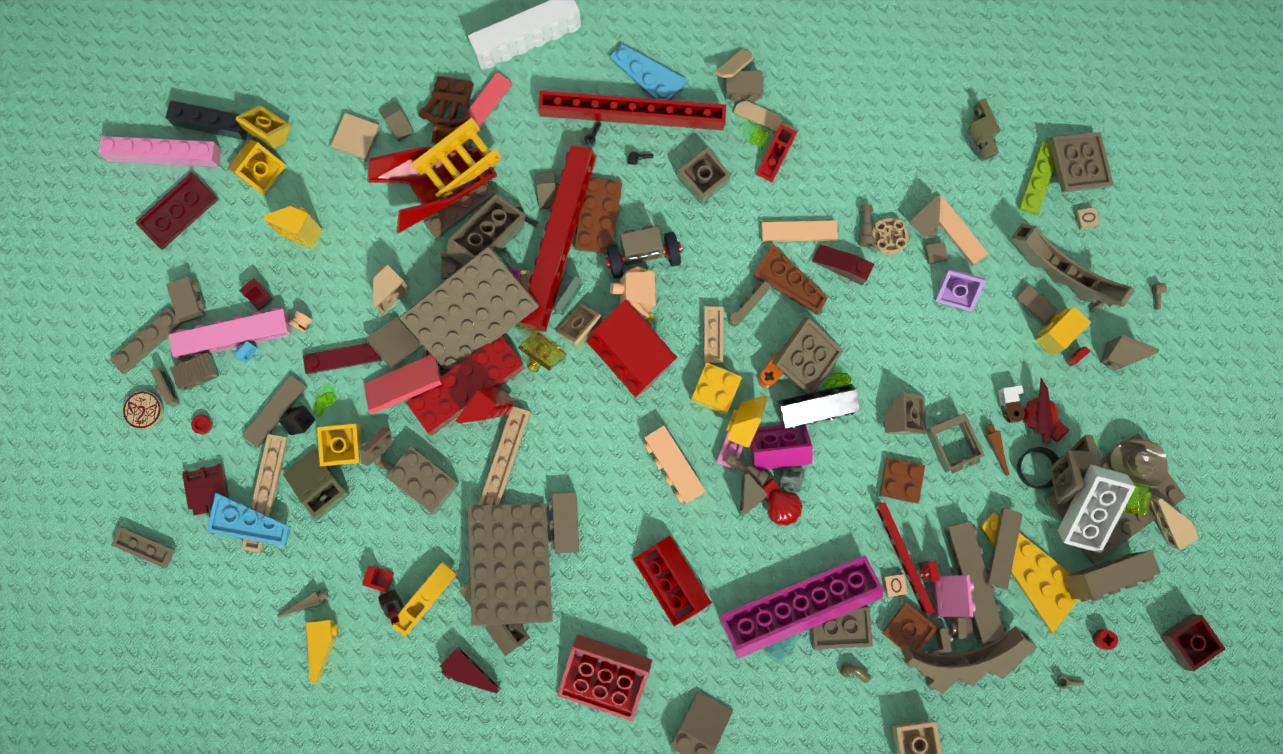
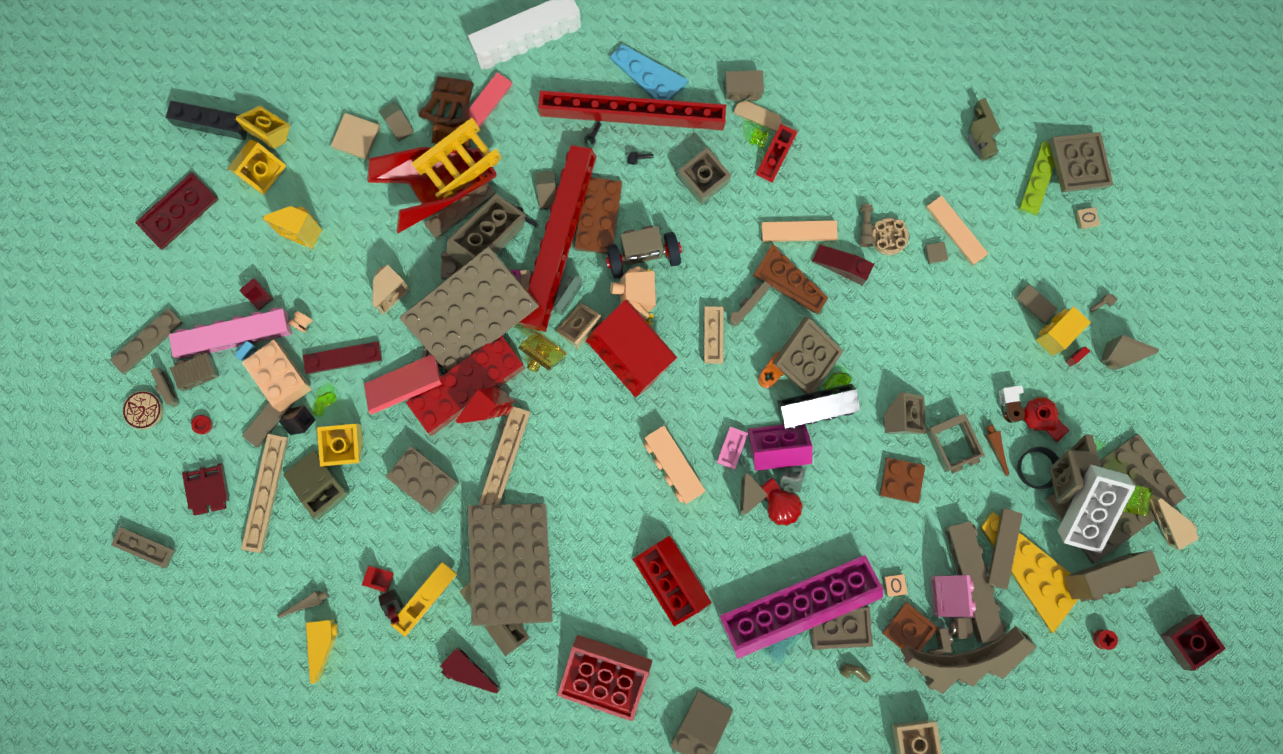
(160, 151): bright pink brick -> none
(186, 299): dark tan brick -> none
(242, 522): medium azure wing -> none
(276, 375): none -> light nougat brick
(375, 447): dark tan plate -> none
(393, 342): dark tan tile -> none
(564, 523): dark tan brick -> none
(716, 388): yellow brick -> none
(735, 64): tan piece -> none
(746, 420): yellow slope -> none
(759, 476): dark tan piece -> none
(904, 558): red tile -> none
(928, 219): dark tan slope -> none
(928, 571): red plate -> none
(959, 289): lavender slope -> none
(1045, 420): dark red bar -> none
(1065, 271): dark tan arch -> none
(1069, 682): dark tan hand -> none
(1141, 461): dark tan hat -> none
(1157, 289): dark tan hand -> none

